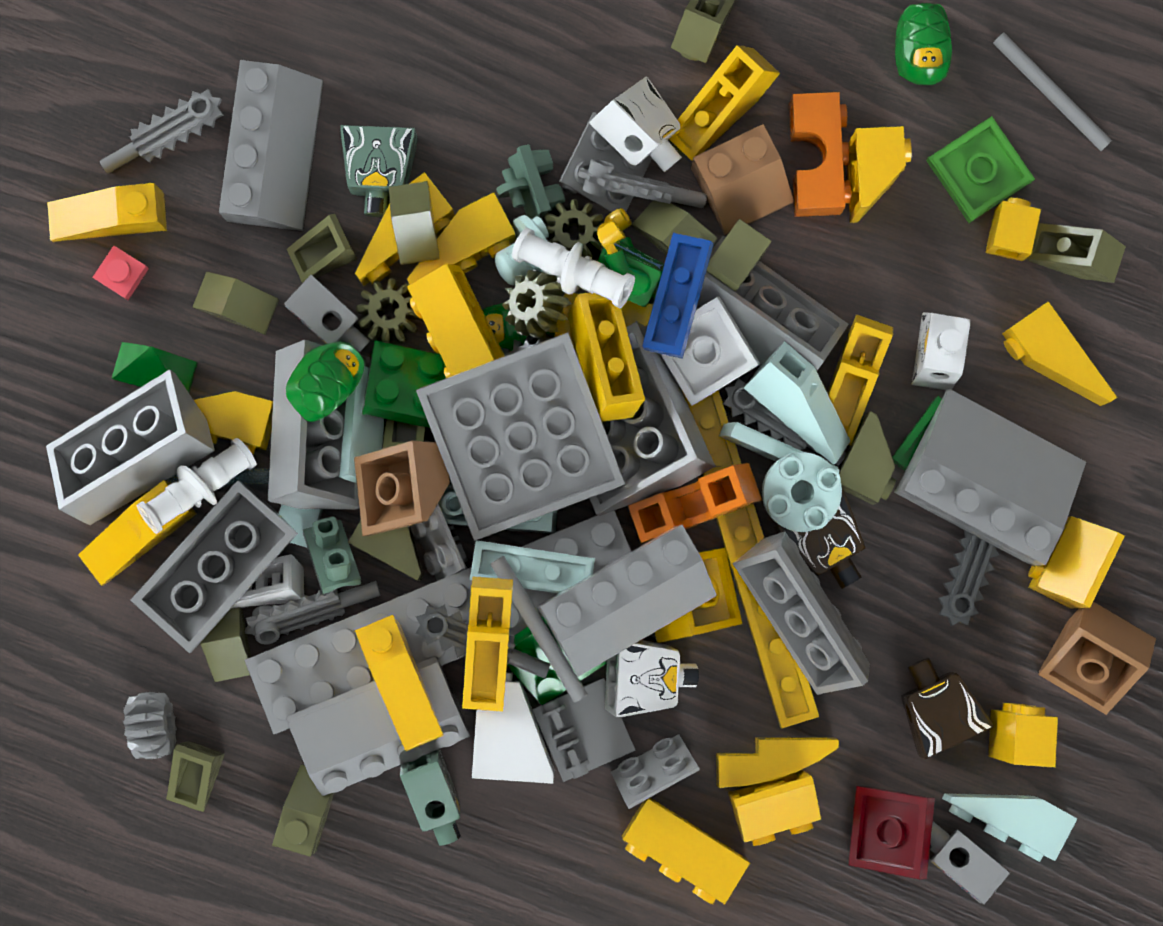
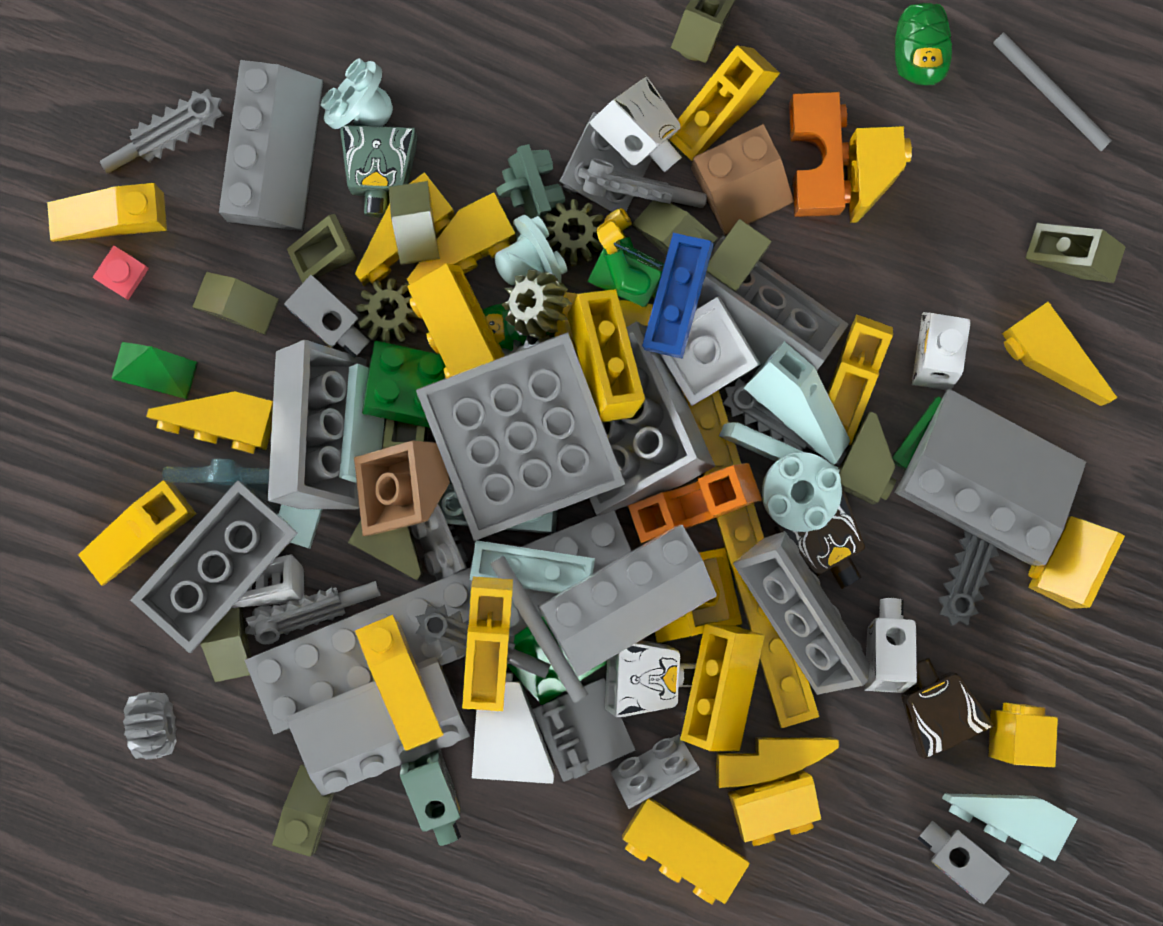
(128, 449): light grey slope -> none
(193, 774): olive slope -> none
(196, 484): white piece -> none
(324, 379): green piece -> none
(331, 555): sand green hips -> none
(358, 98): none -> light aqua plate
(572, 268): white piece -> none
(722, 687): none -> yellow brick
(891, 665): none -> white torso
(891, 832): dark red plate -> none
(980, 169): bright green tile -> none
(1013, 229): yellow brick -> none
(1098, 657): medium nougat slope -> none

